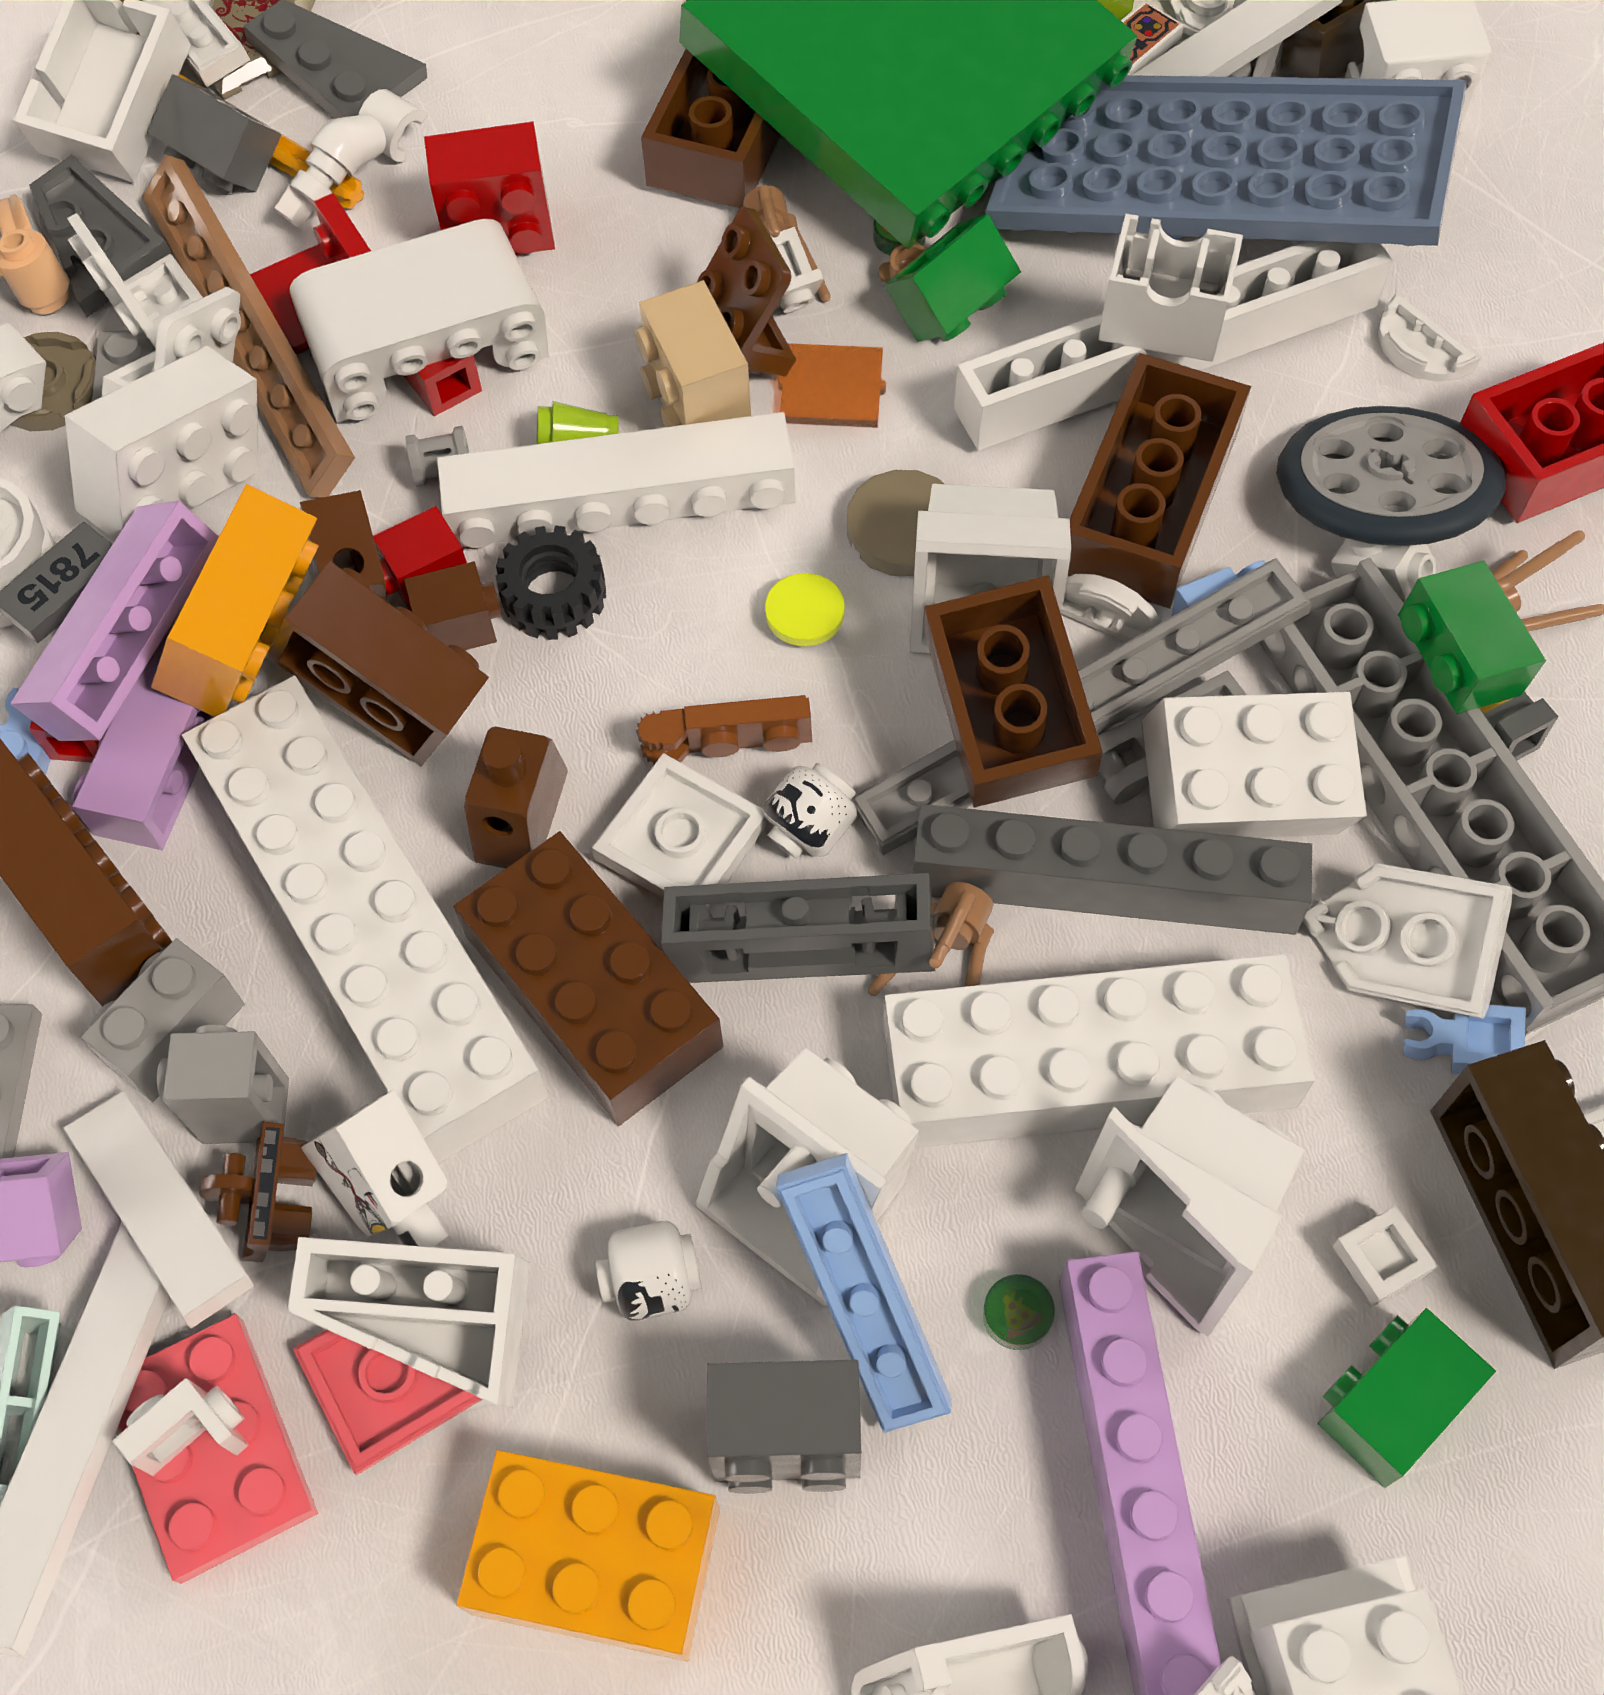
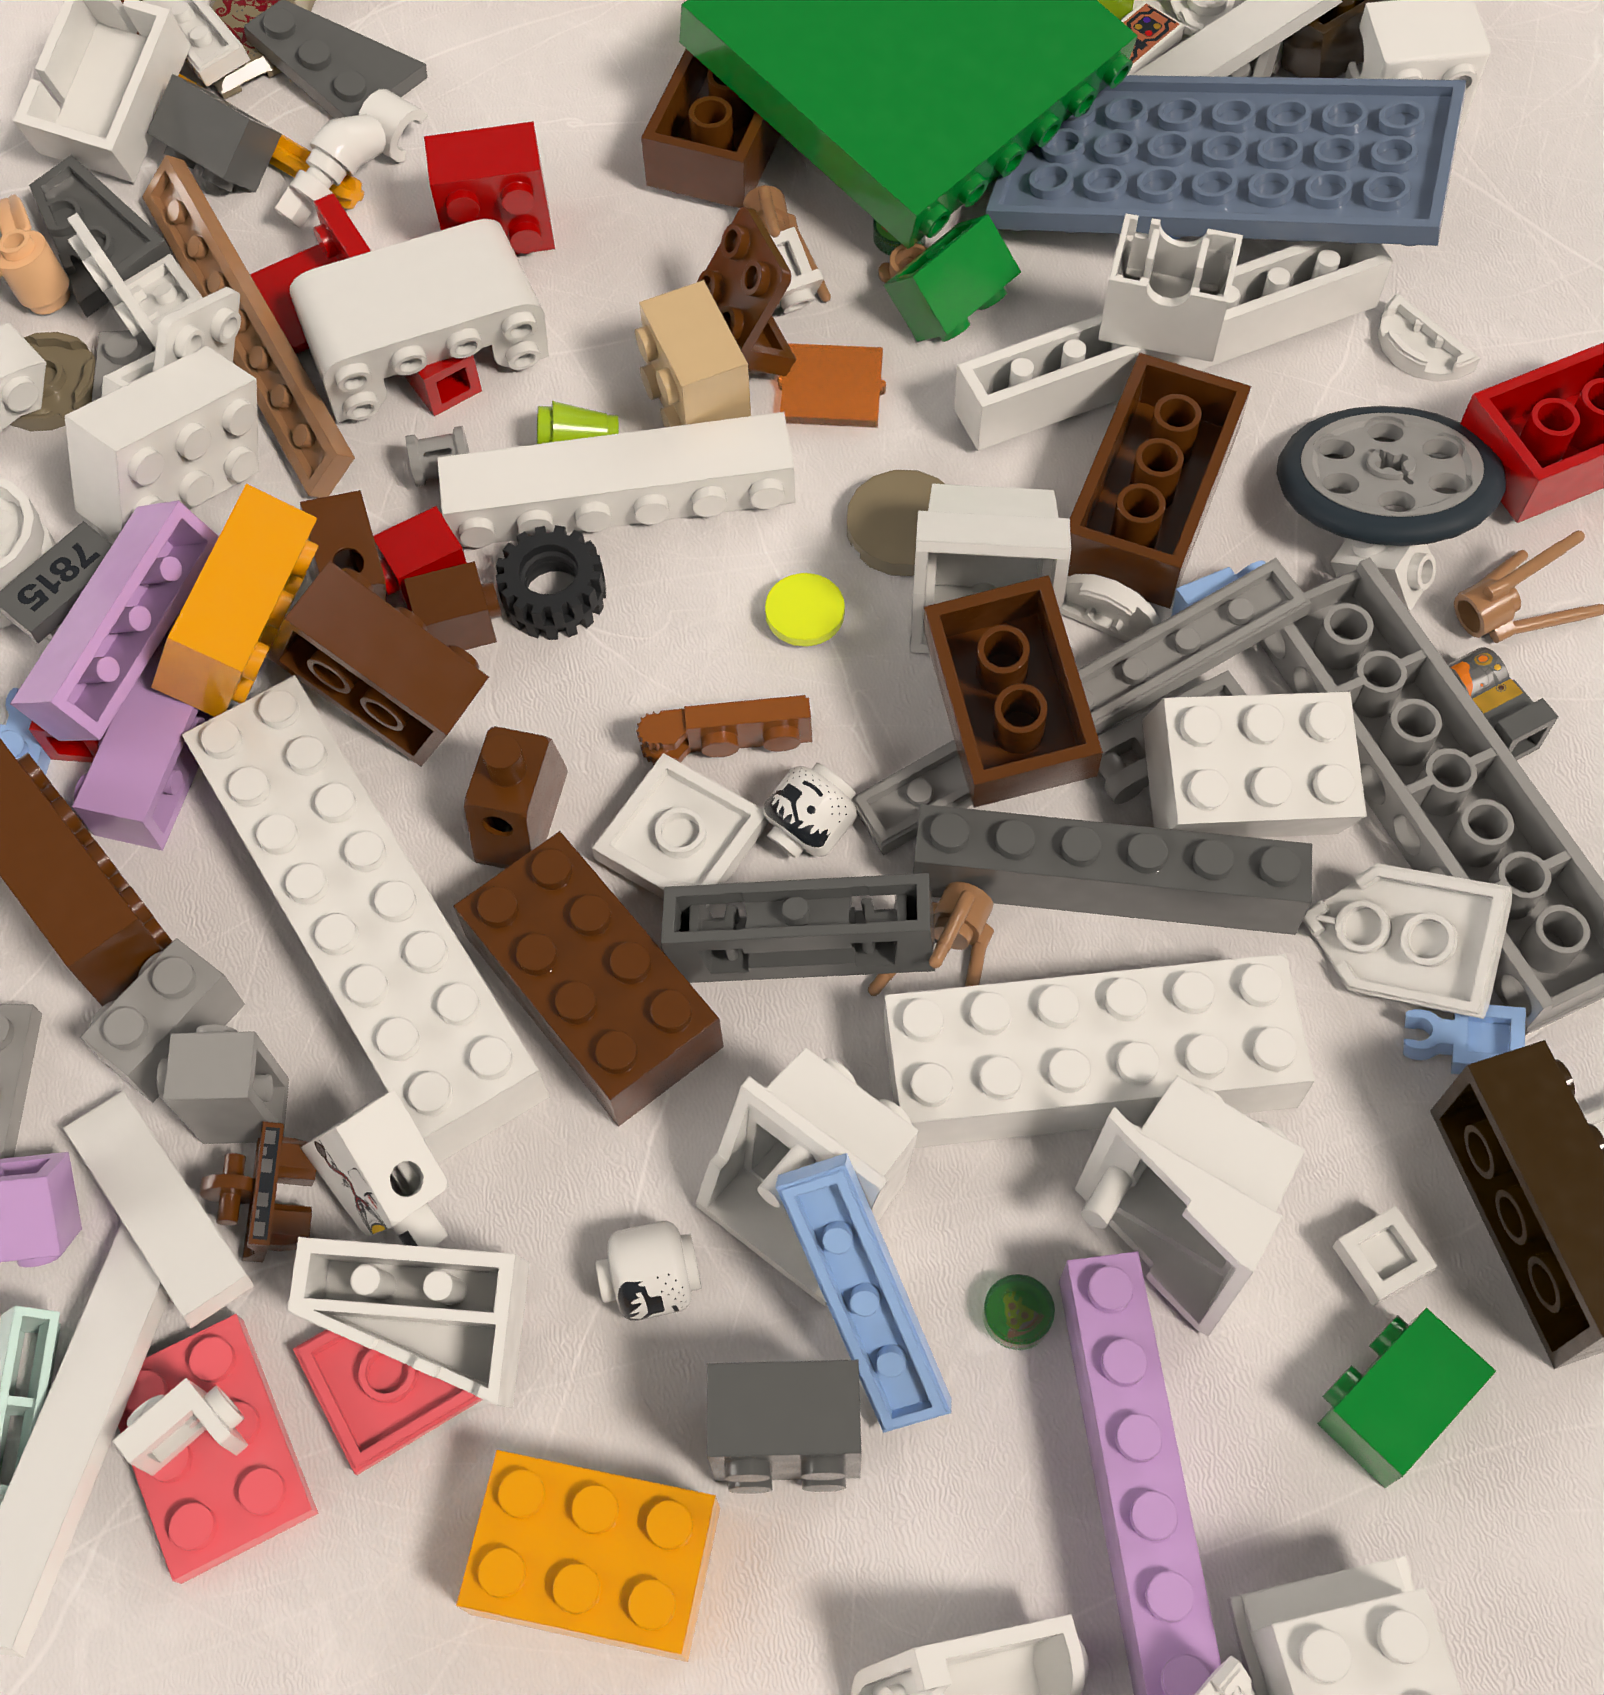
(1470, 637): green brick -> none

